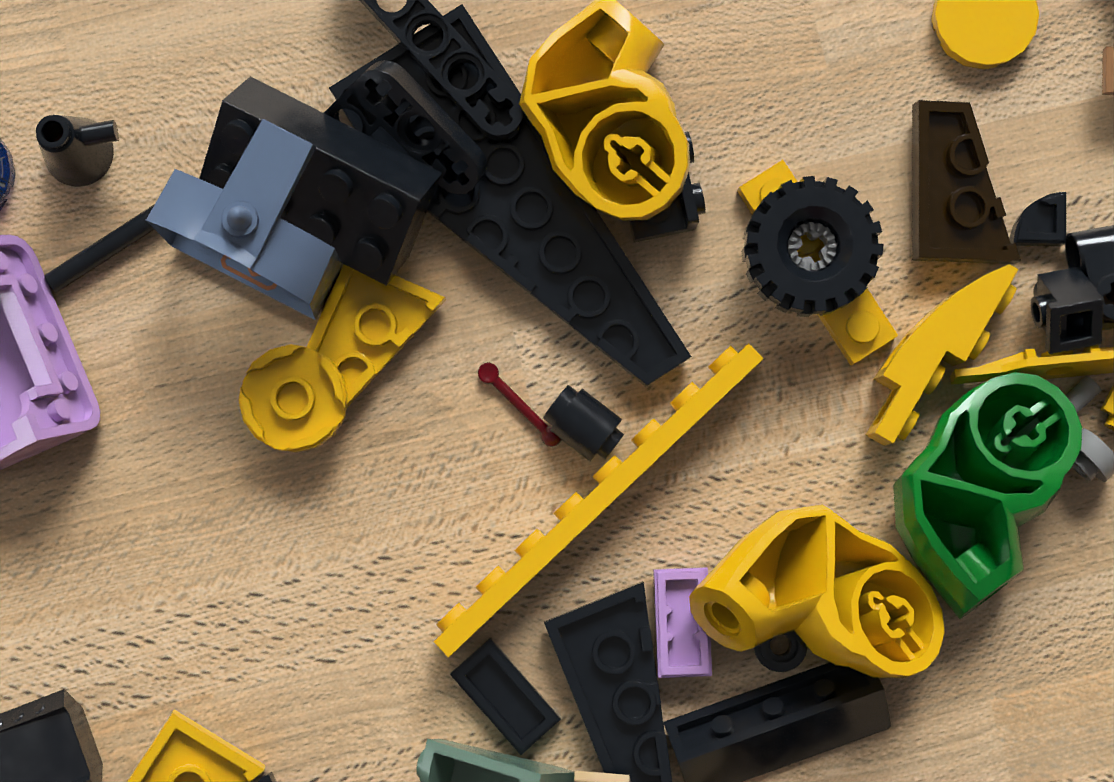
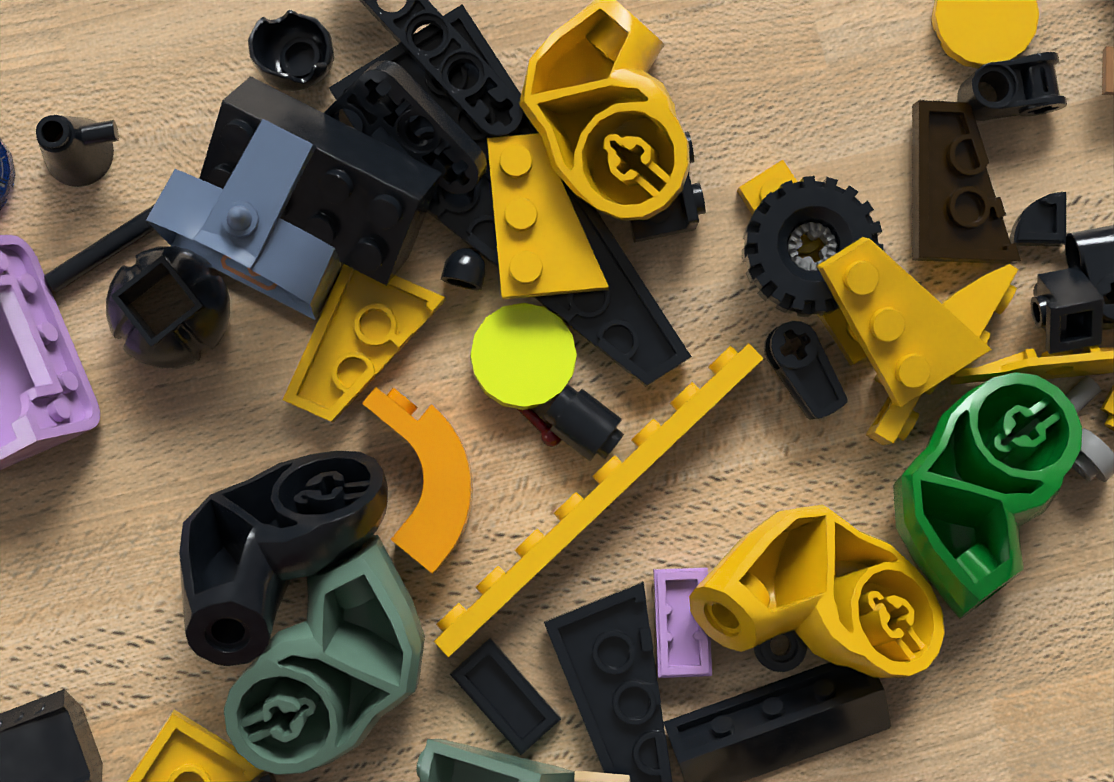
(188, 335): none -> black piece
(261, 535): none -> black piece
(291, 51): none -> black hair
(293, 398): yellow tile -> none
(334, 673): none -> sand green piece
(447, 489): none -> light orange arch
(464, 269): none -> black hinge
(523, 356): none -> neon yellow tile
(535, 224): none -> yellow wing
(810, 377): none -> black piece
(898, 322): none -> yellow wing
(1022, 87): none -> black piece

